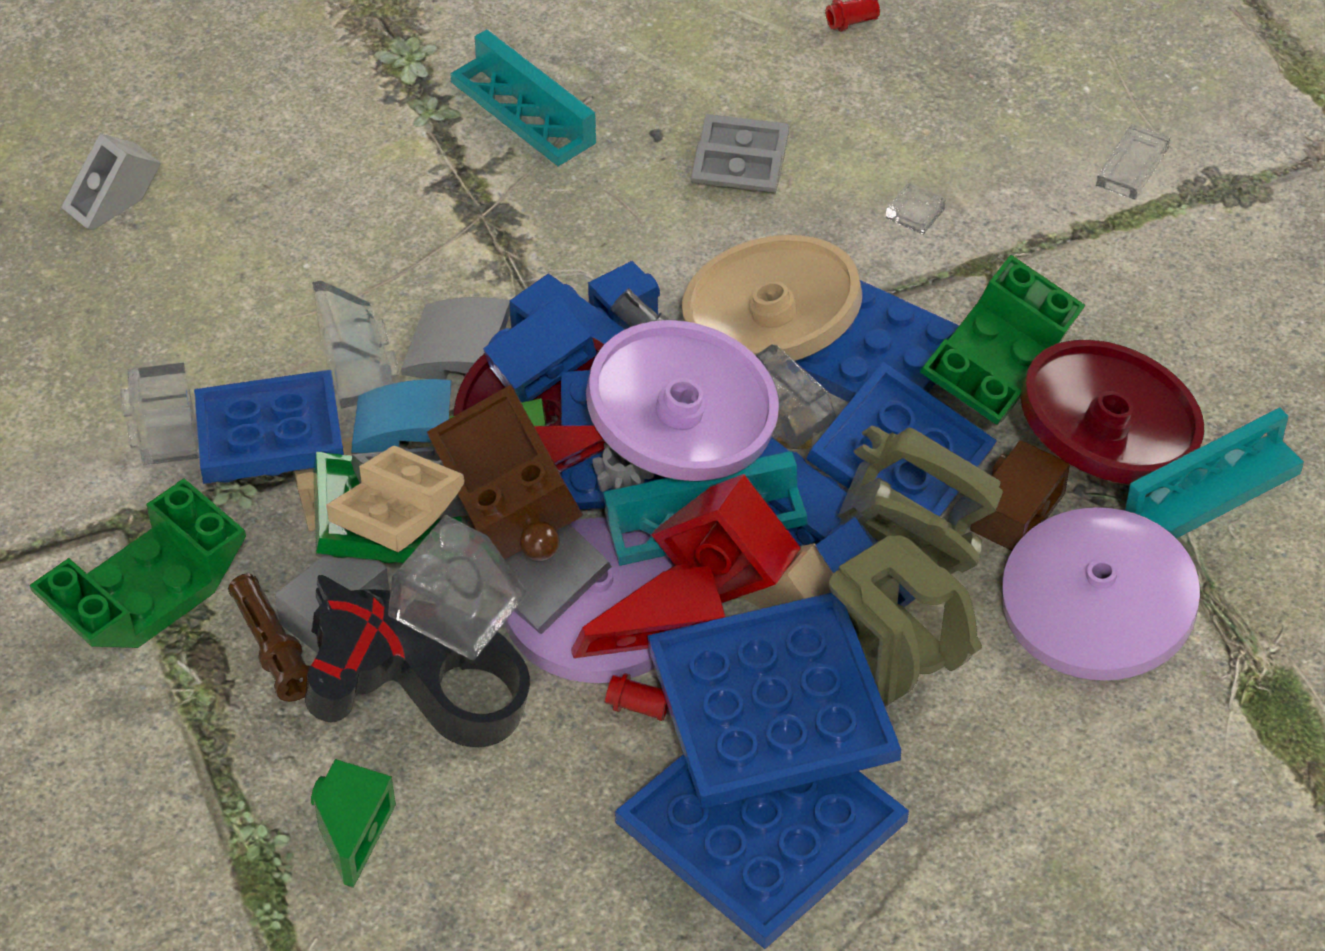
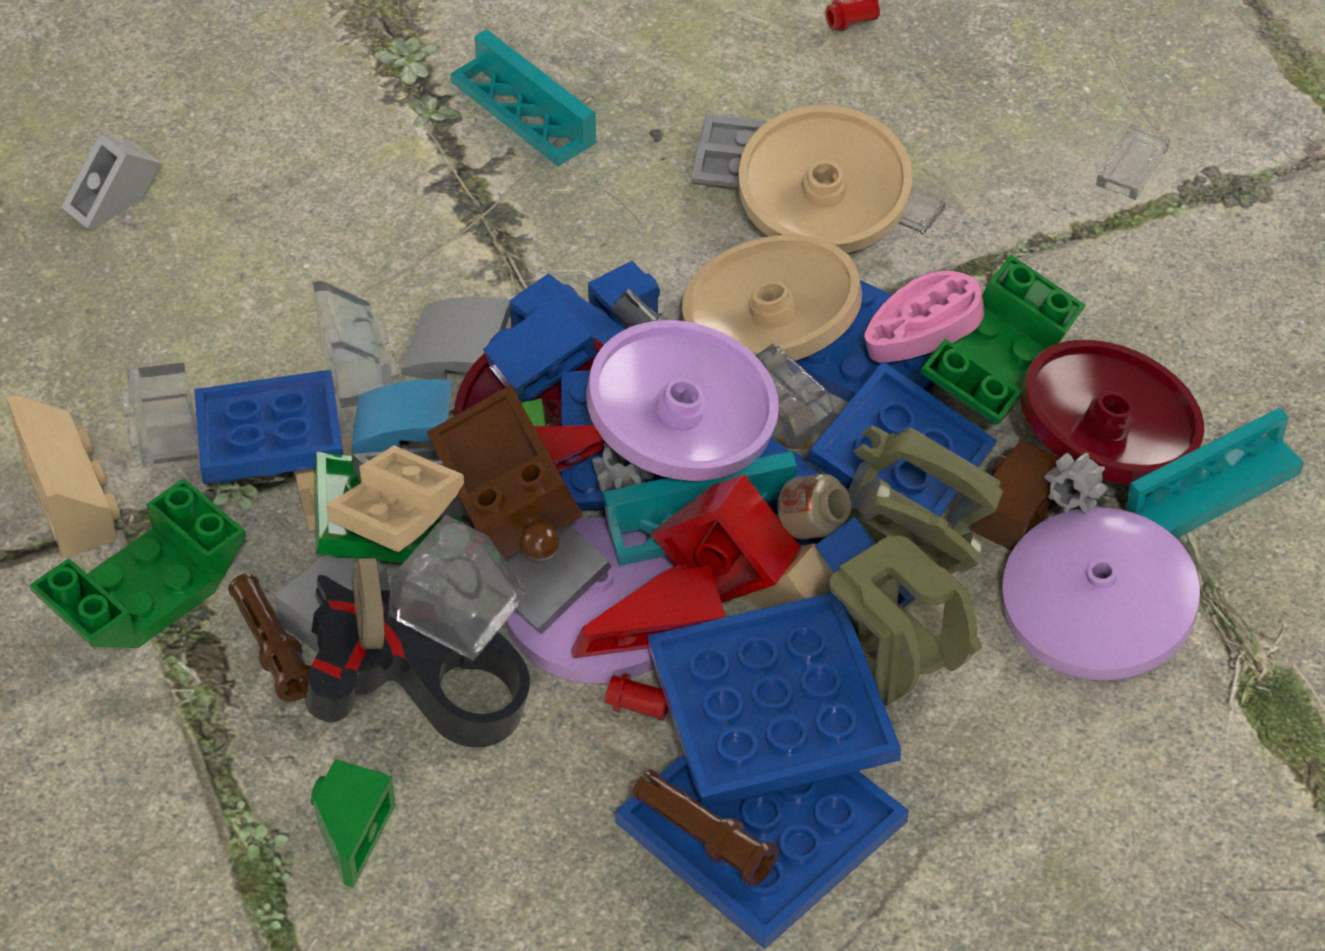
(64, 476): none -> tan slope
(368, 603): none -> dark tan tile
(723, 838): none -> reddish brown pin
(813, 506): none -> dark tan head
(825, 176): none -> tan dish
(924, 315): none -> bright pink piece
(1076, 482): none -> light grey gear

